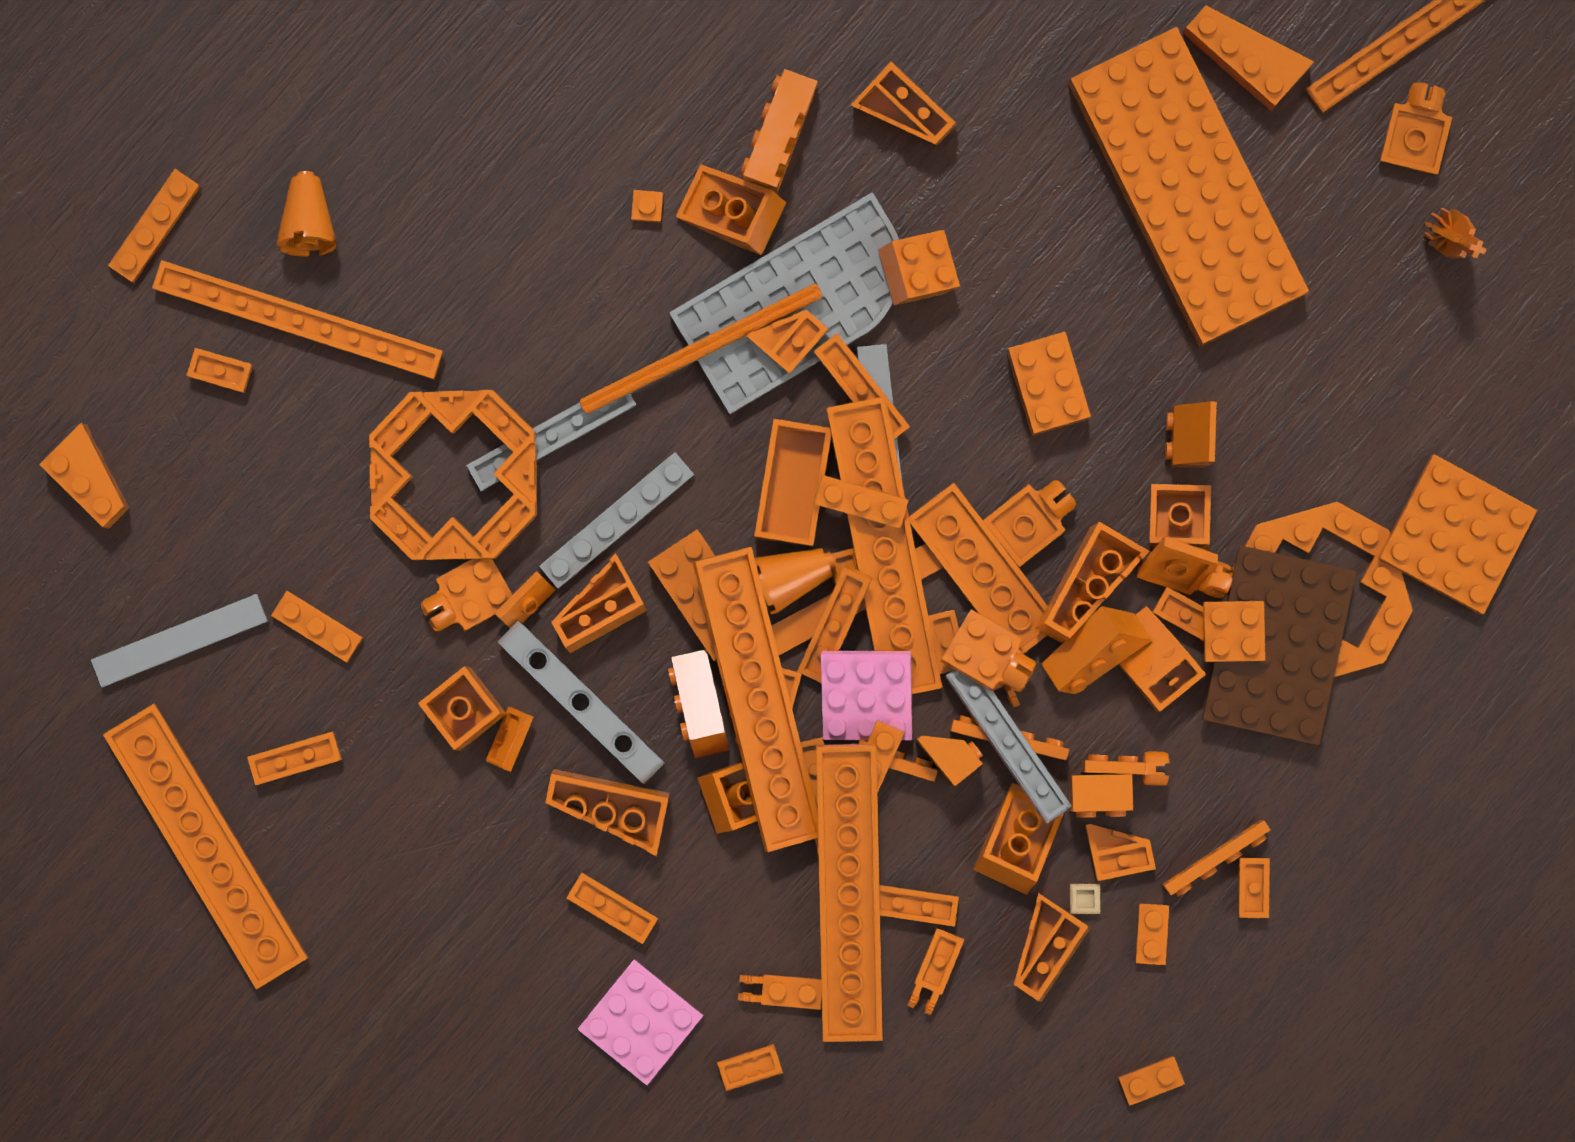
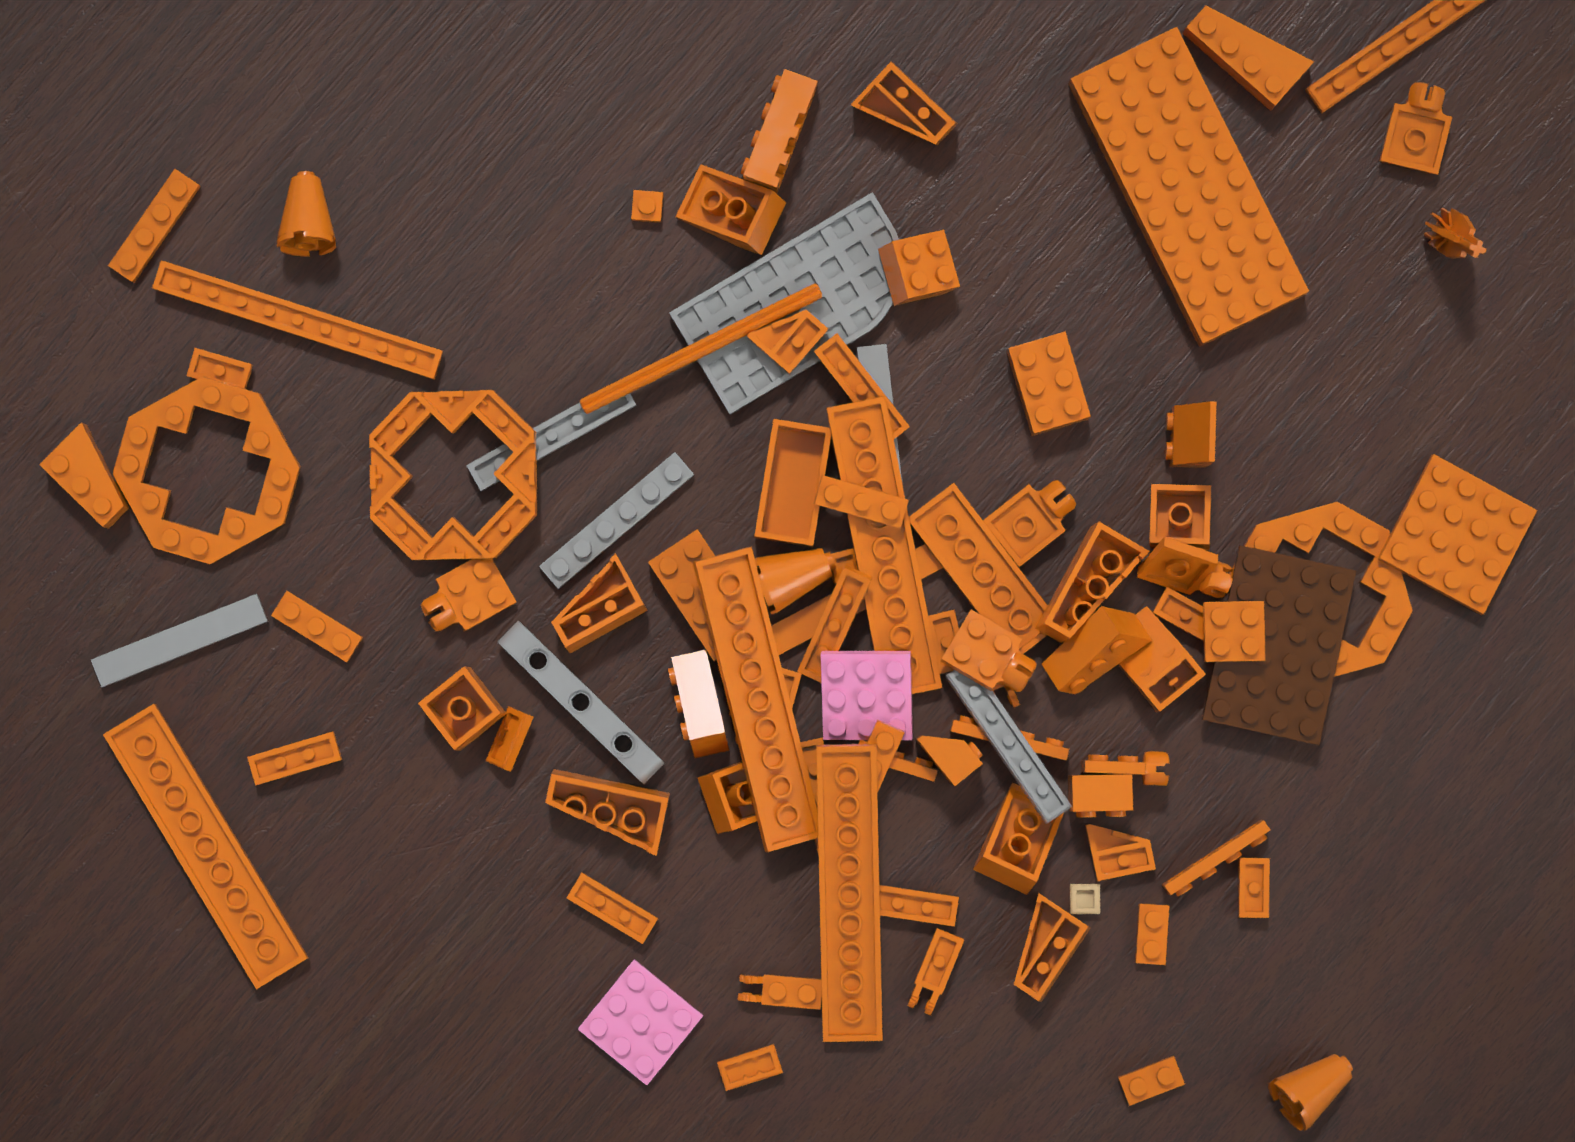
(151, 501): none -> orange plate
(525, 600): orange plate -> none
(1310, 1089): none -> orange cone

